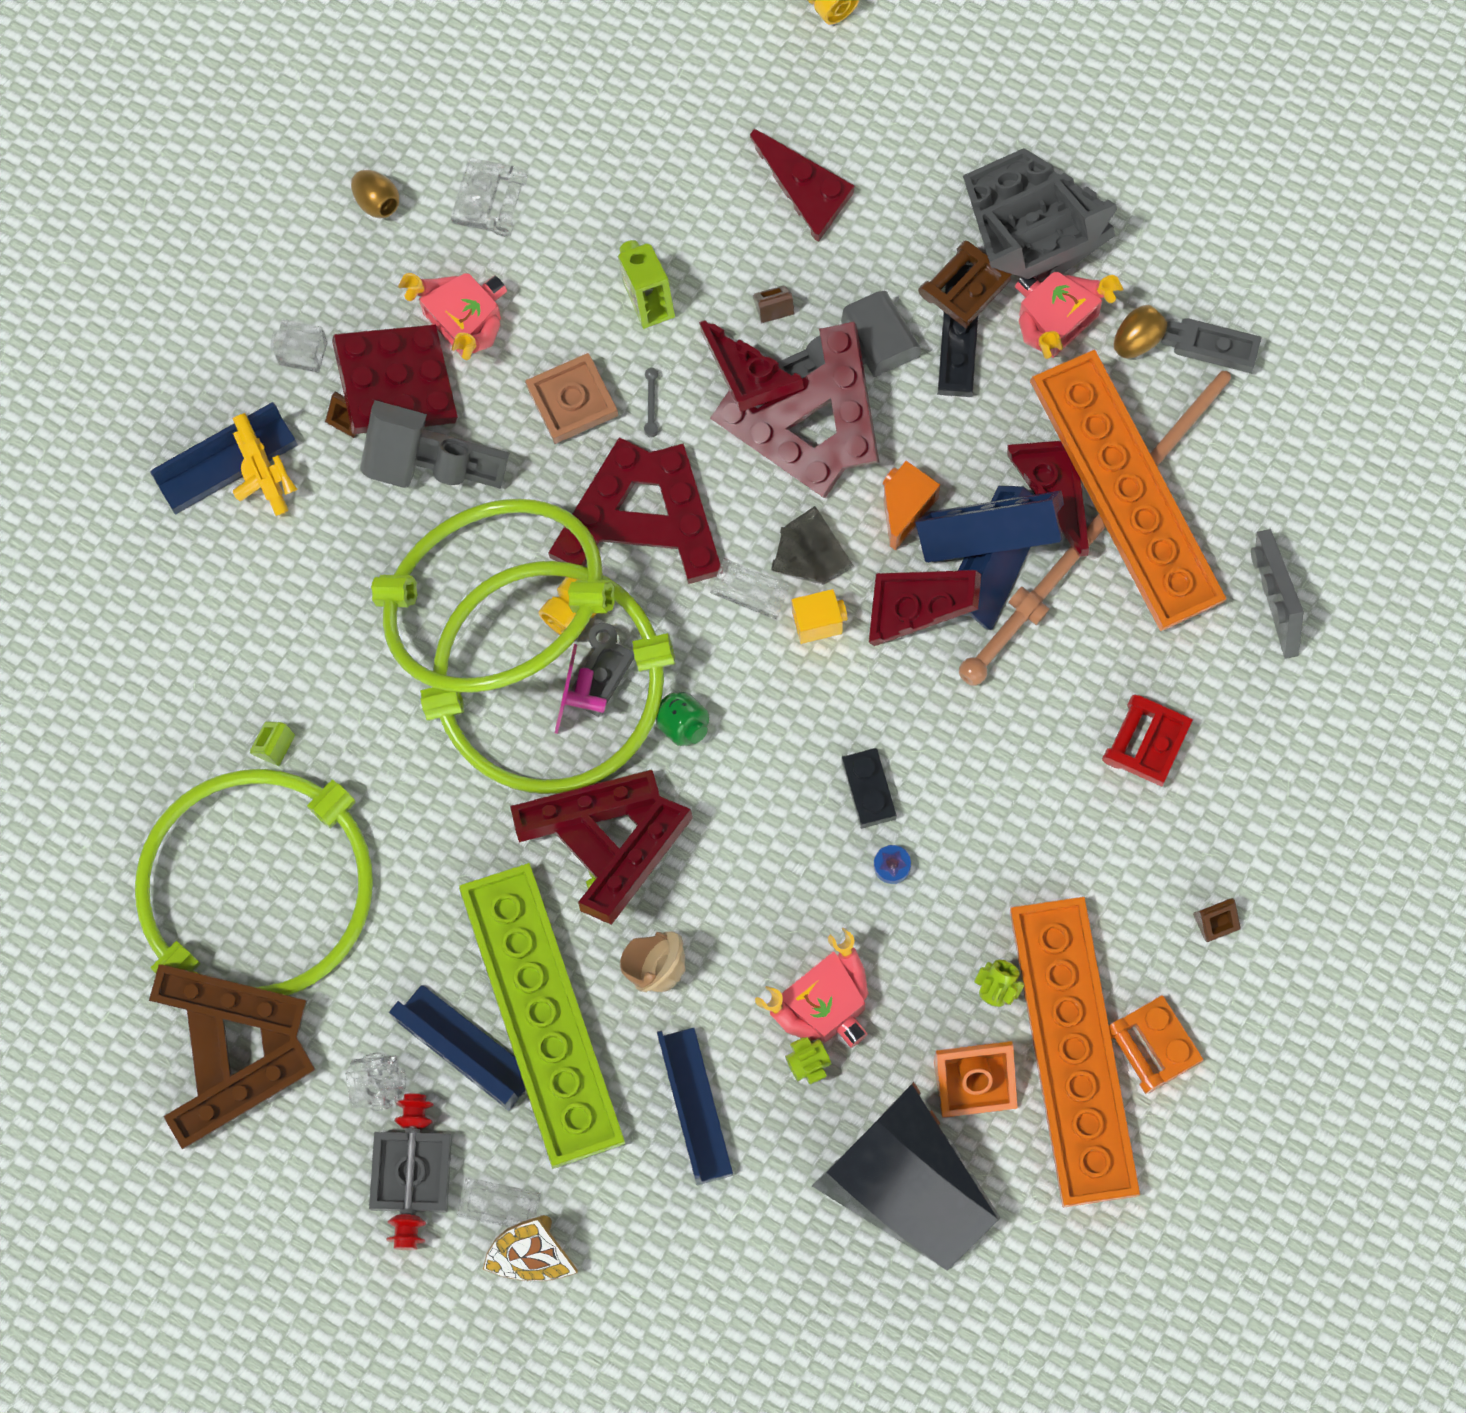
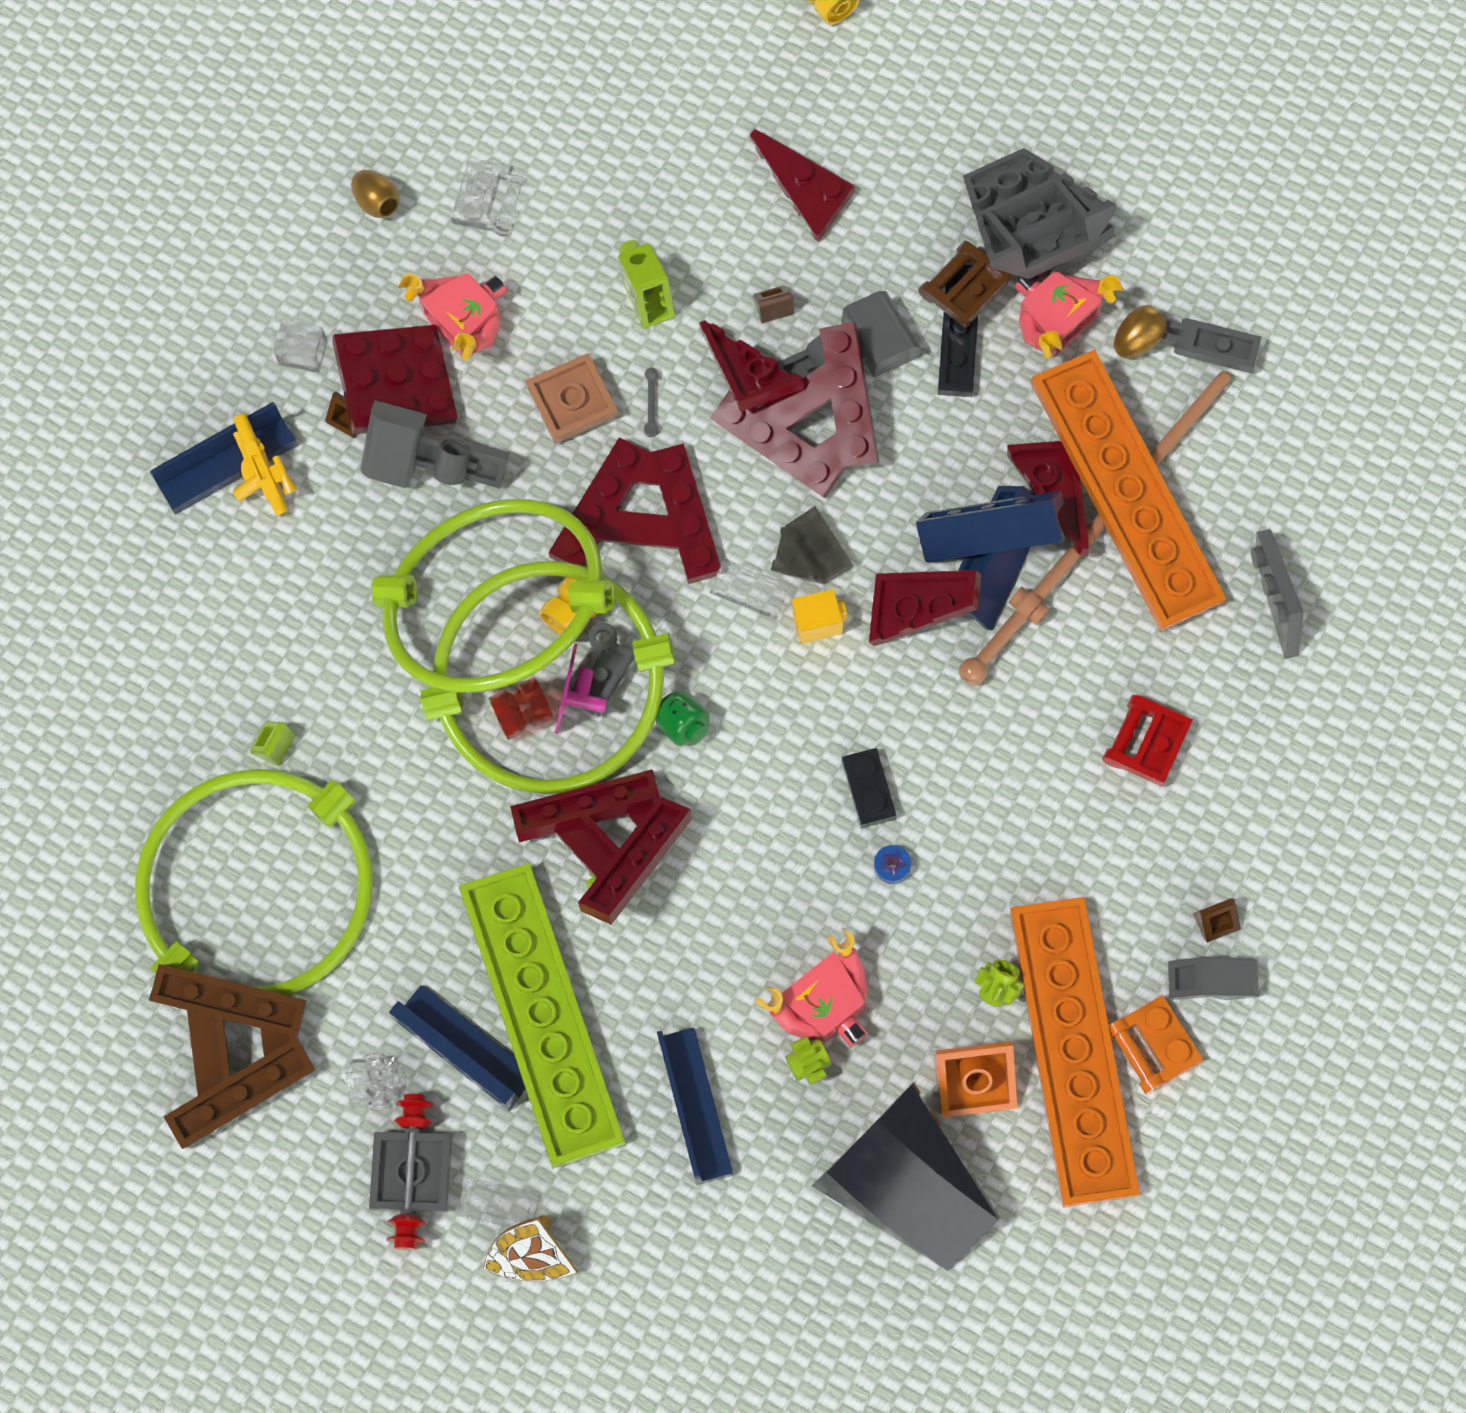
(508, 713): none -> clear red wheel
(654, 962): piece -> none
(906, 498): orange slope -> none
(1213, 978): none -> dark grey slope

